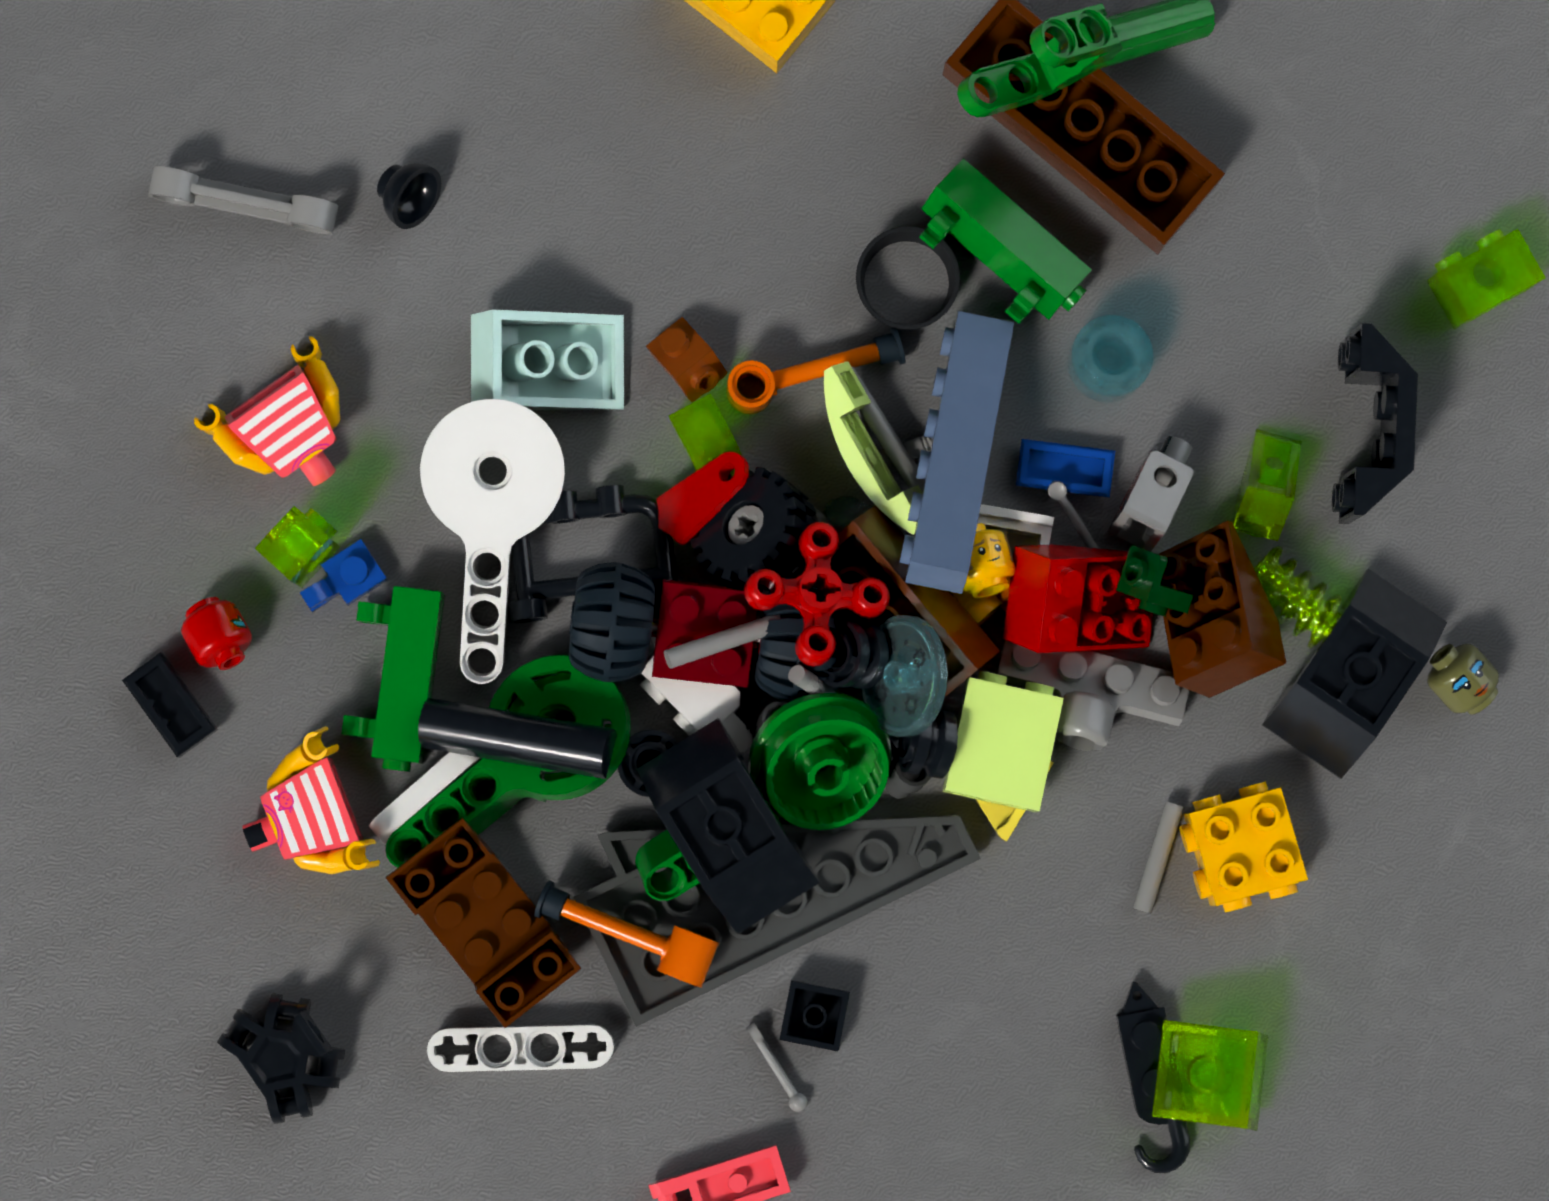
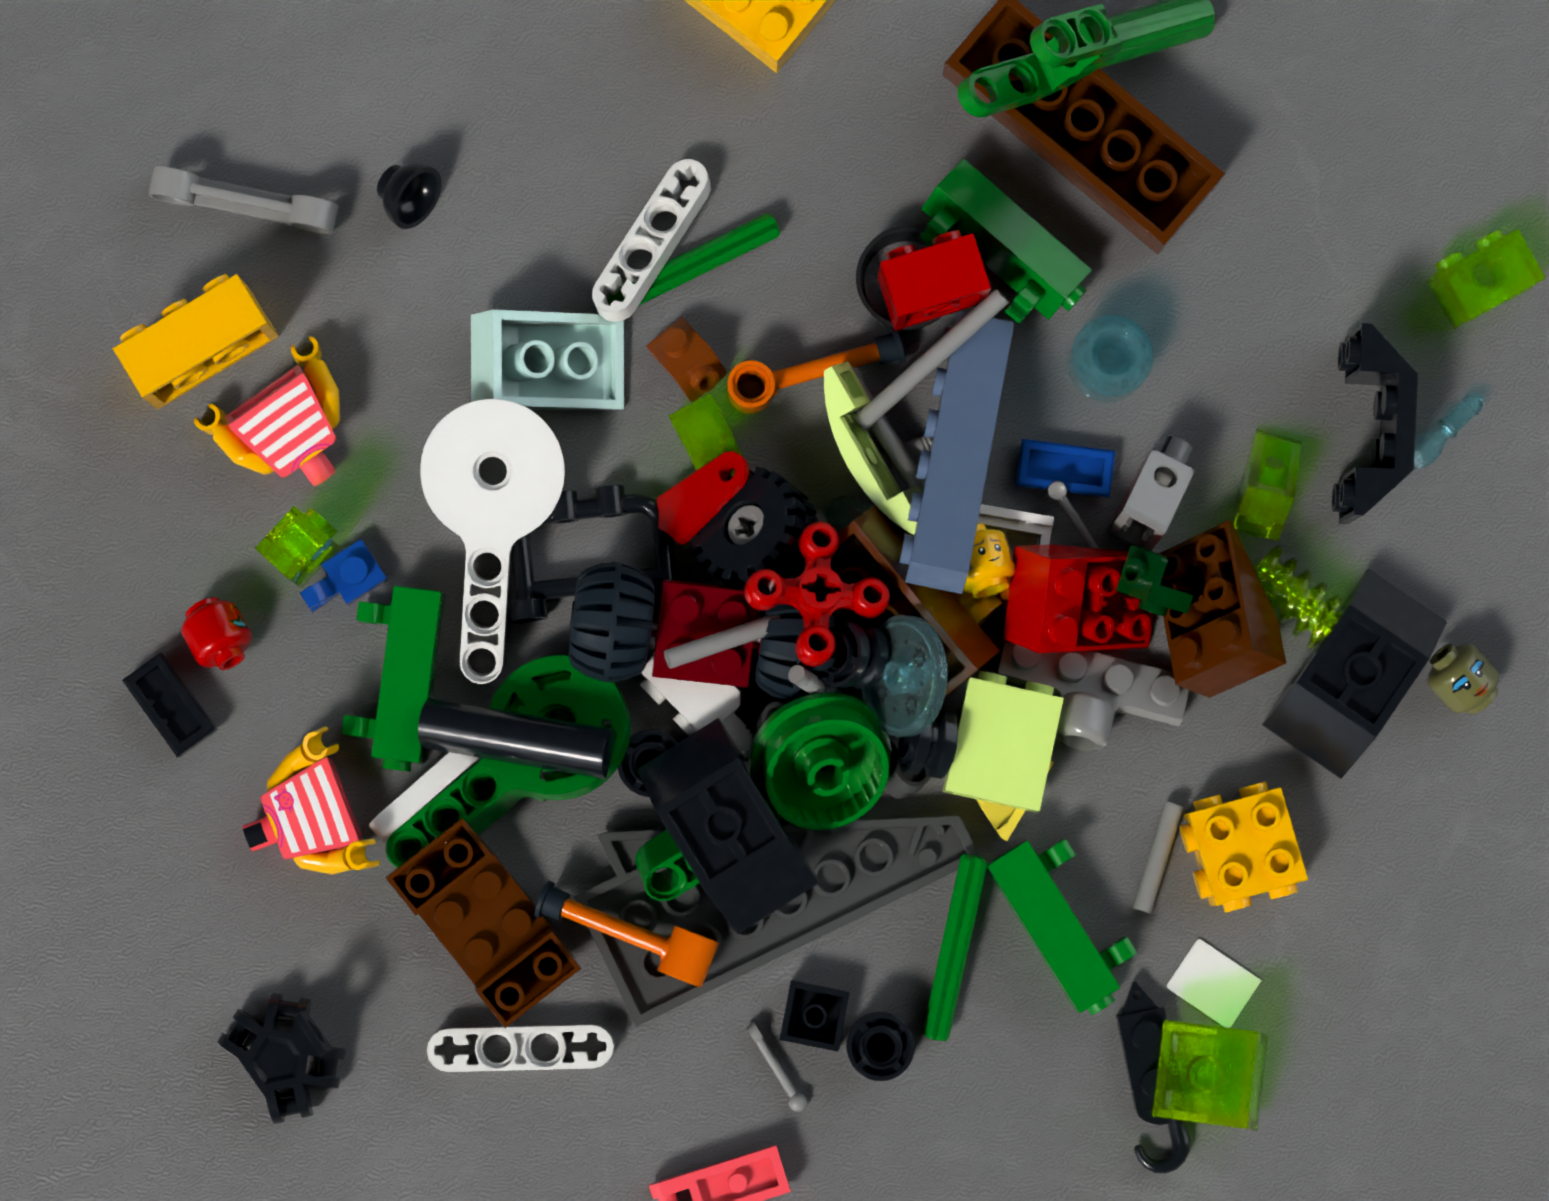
(194, 340): none -> yellow brick
(658, 243): none -> white beam
(710, 256): none -> green axle
(885, 1068): none -> black wheel
(931, 359): none -> light grey bar
(933, 279): none -> red brick
(954, 947): none -> green axle
(1054, 928): none -> green brick
(1213, 983): none -> sticker
(1430, 444): none -> clear light blue piece

